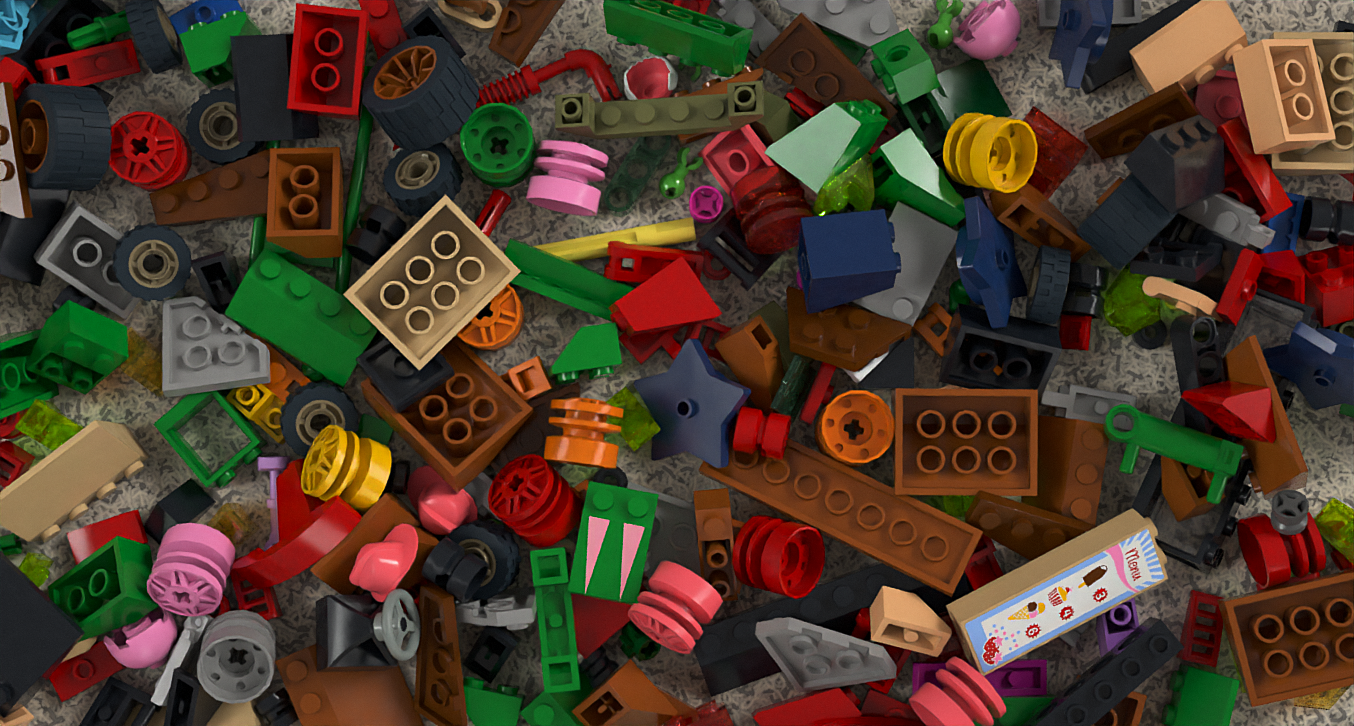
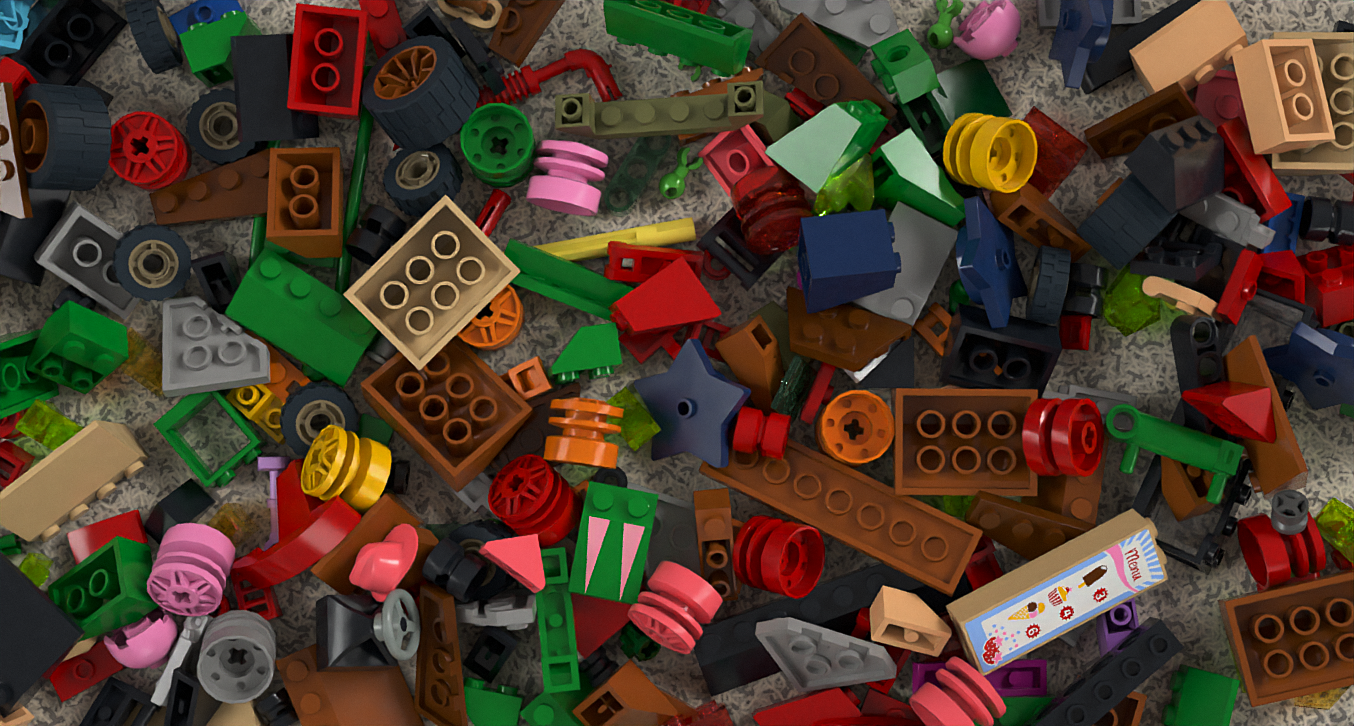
(91, 64): red plate -> none
(101, 30): green axle -> none
(398, 378): black tile -> none
(437, 503): coral piece -> none
(478, 53): none -> black plate
(518, 558): none -> coral slope
(650, 79): coral hair -> none
(706, 199): dark pink wheel -> none
(1063, 437): none -> red wheel
(1147, 343): black plate -> none
(1187, 636): red slope -> none

